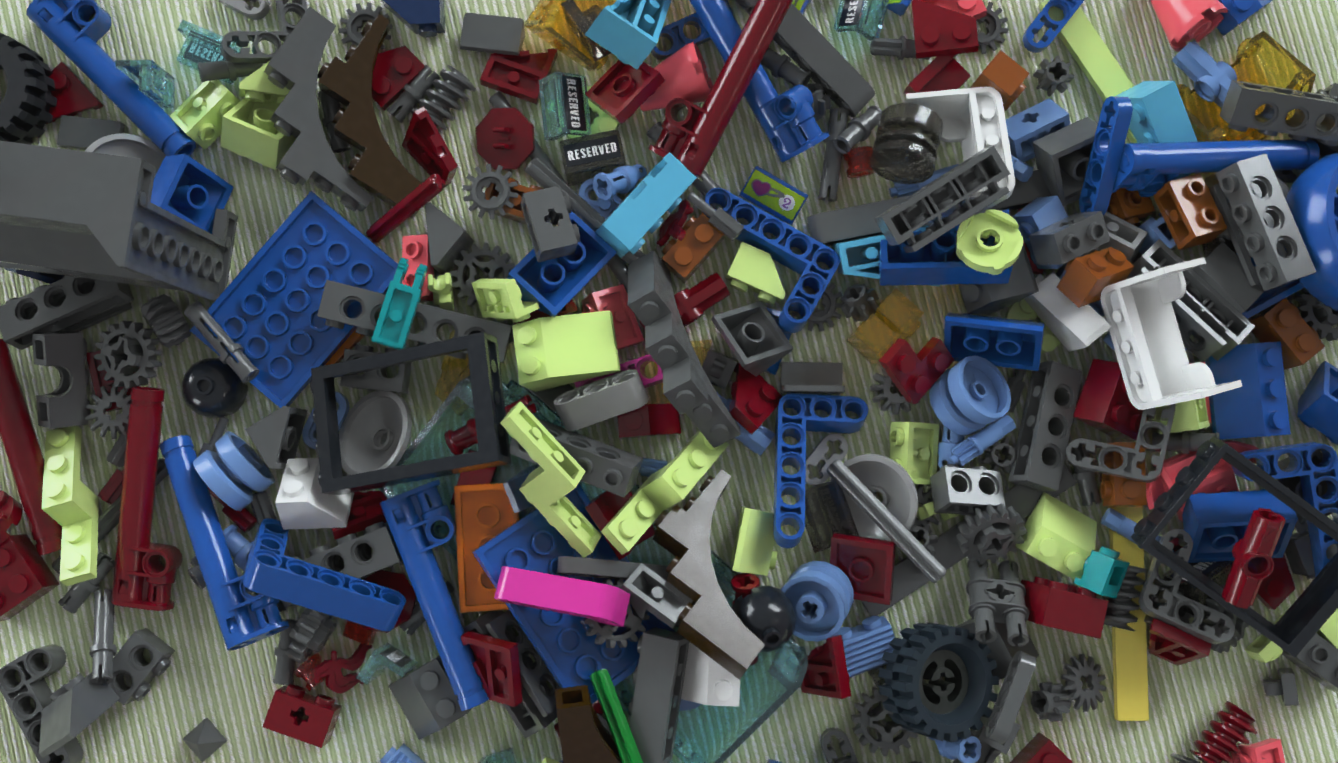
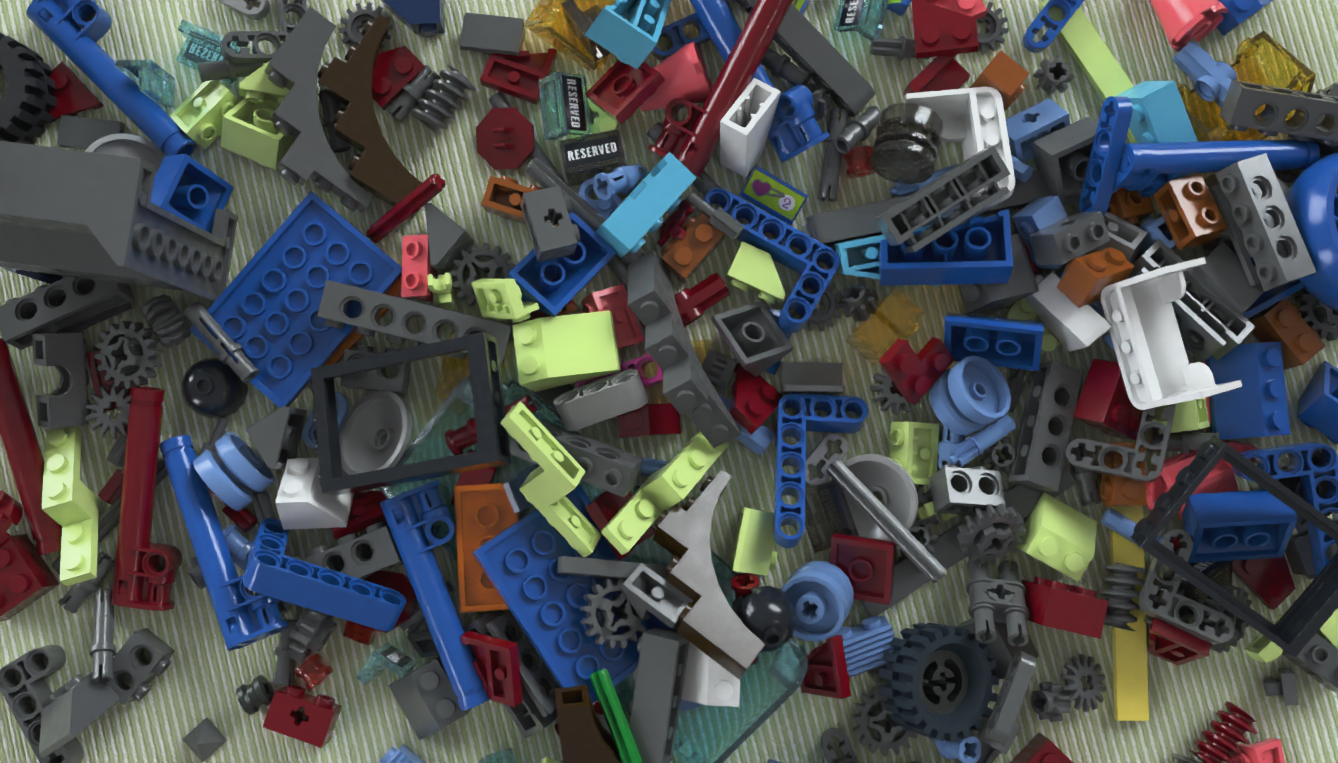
(255, 694): none -> pearl dark grey wheel
(332, 670): dark red piece -> none
(399, 308): teal hinge -> none
(423, 643): none -> dark grey slope
(428, 147): dark red wing -> none
(485, 180): dark grey gear -> none
(563, 595): dark pink beam -> none
(747, 127): none -> white slope
(989, 258): yellowish green plate -> none
(1103, 572): teal brick -> none
(1253, 558): dark red piece -> none

